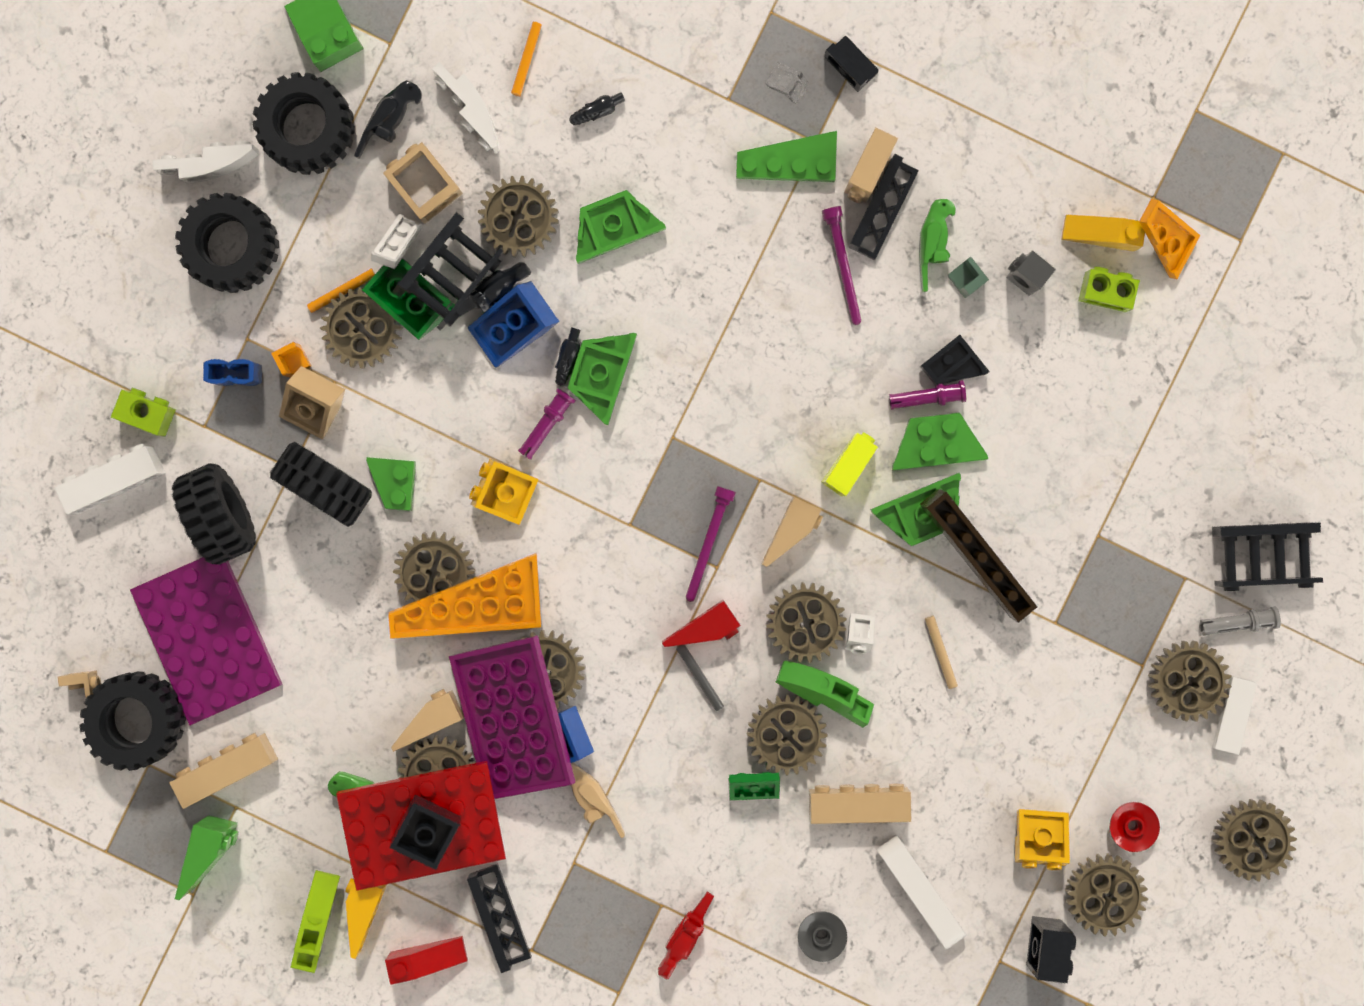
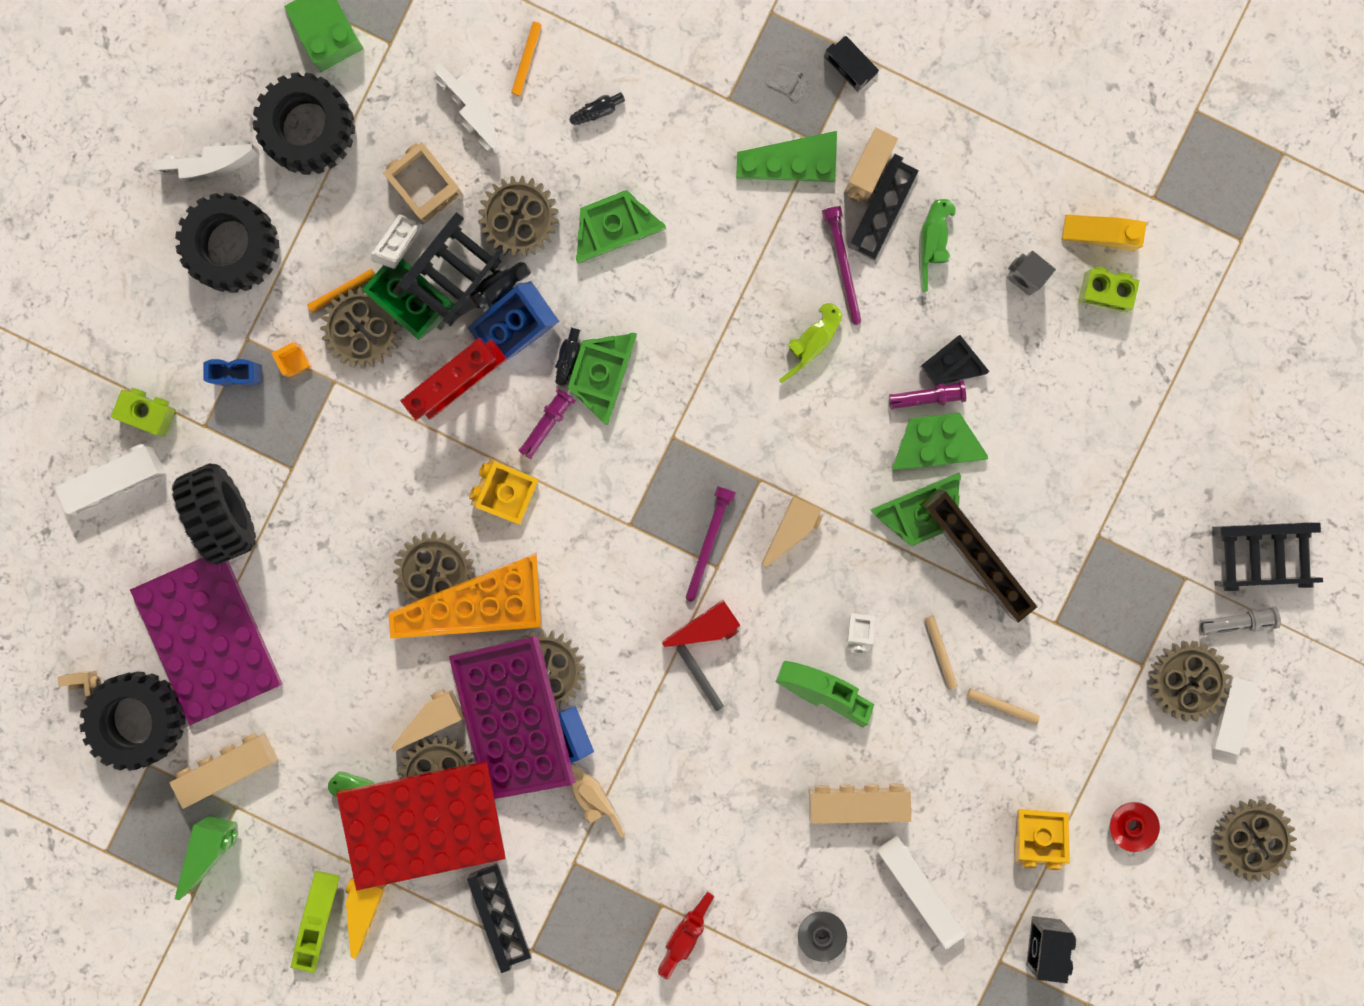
(311, 402): tan slope -> none
(321, 484): black tyre -> none
(389, 114): black animal -> none
(394, 481): bright green wing -> none
(425, 832): black brick -> none
(425, 959): red slope -> none
(454, 379): none -> red fence
(754, 786): green bracket -> none
(770, 749): dark tan gear -> none
(815, 338): none -> lime animal
(826, 614): dark tan gear -> none
(850, 464): neon yellow slope -> none
(968, 277): sand green panel -> none
(1003, 706): none -> tan bar
(1084, 888): dark tan gear -> none
(1169, 236): light orange wing -> none

